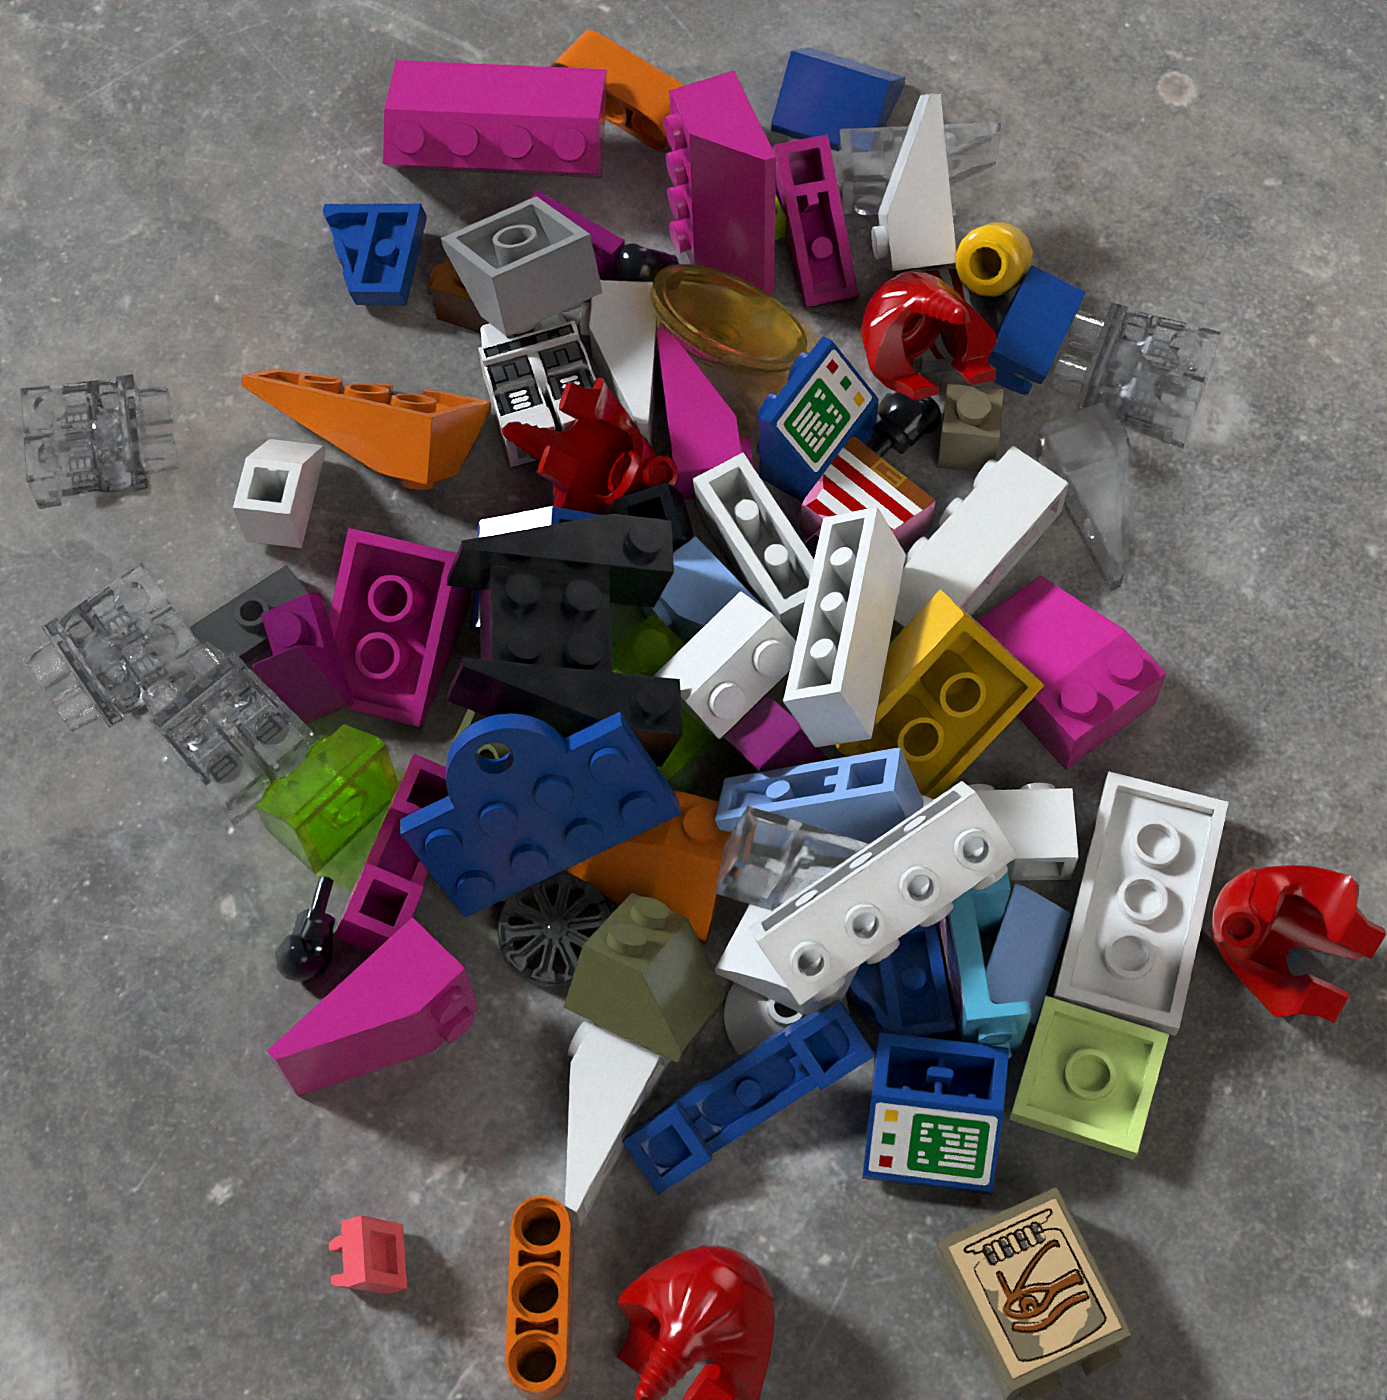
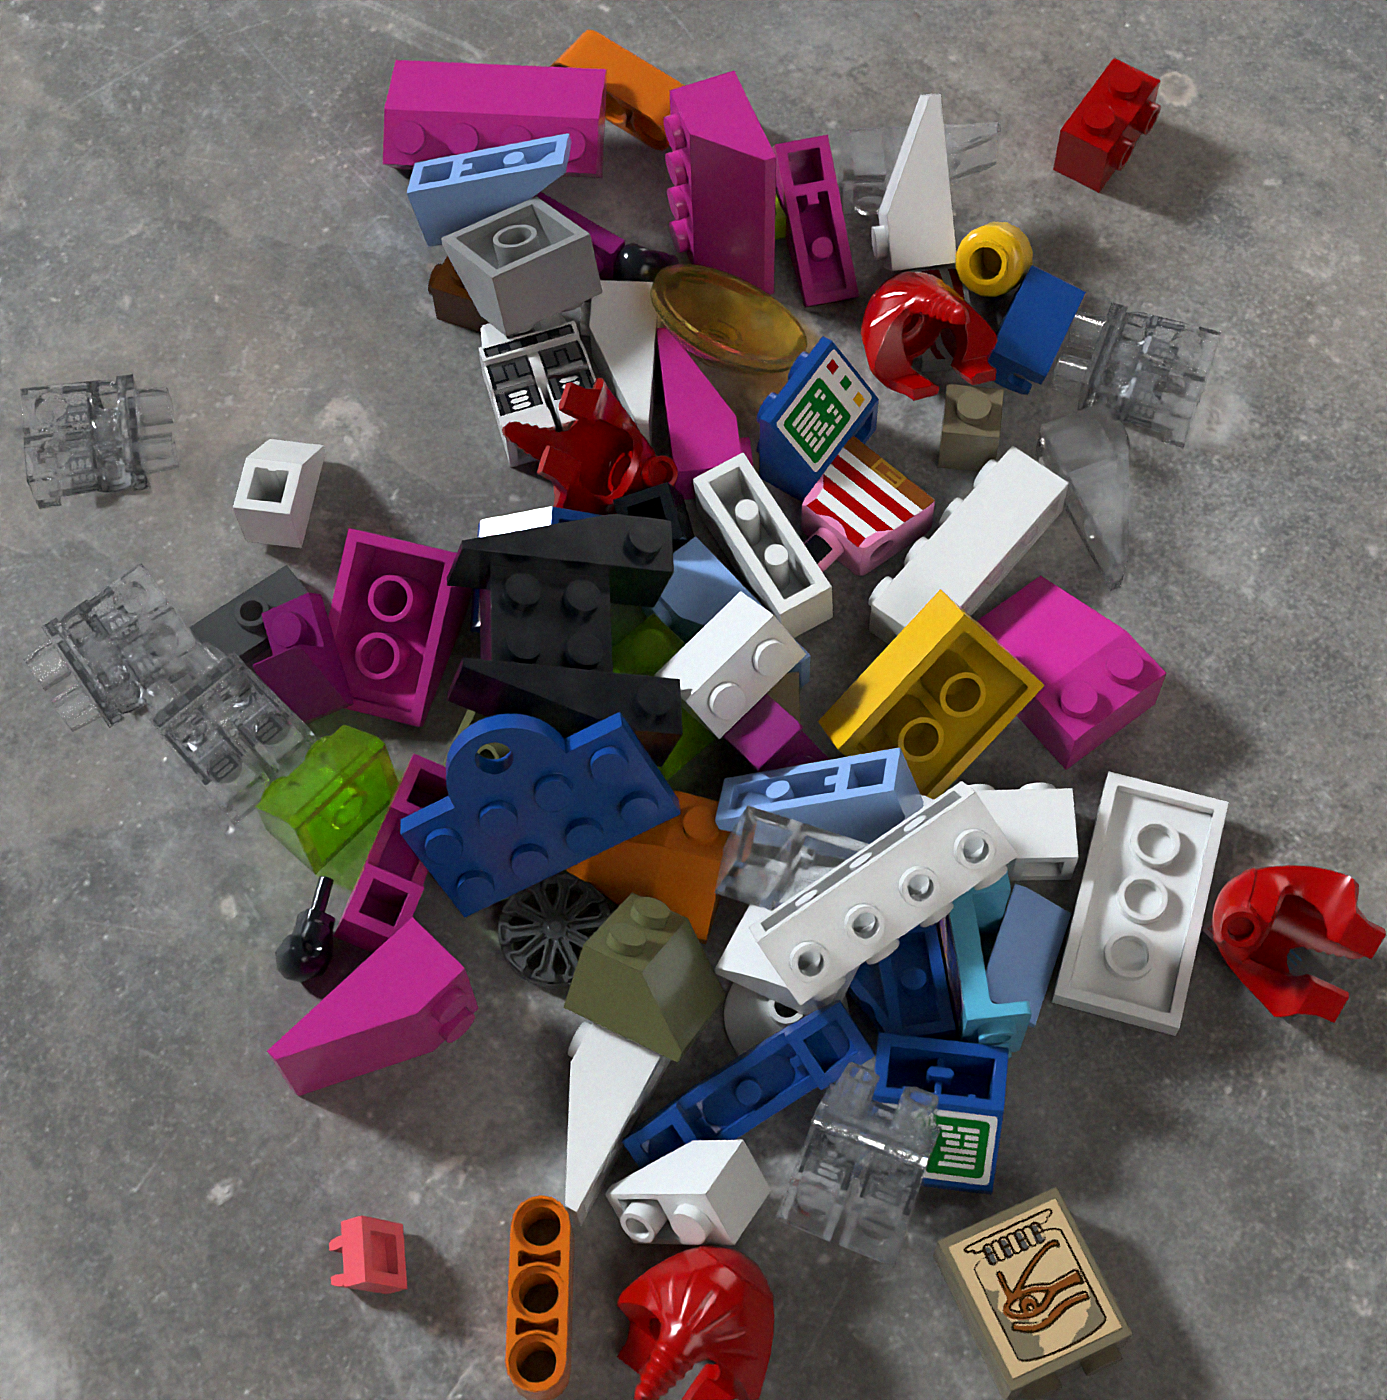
(377, 249): blue wing -> none
(394, 435): orange wedge -> none
(478, 184): none -> light blue slope
(691, 1195): none -> white slope
(832, 94): blue slope -> none
(845, 628): white brick -> none
(868, 1143): none -> clear hips
(904, 422): black piece -> none
(1089, 1077): yellowish green plate -> none
(1107, 125): none -> red brick

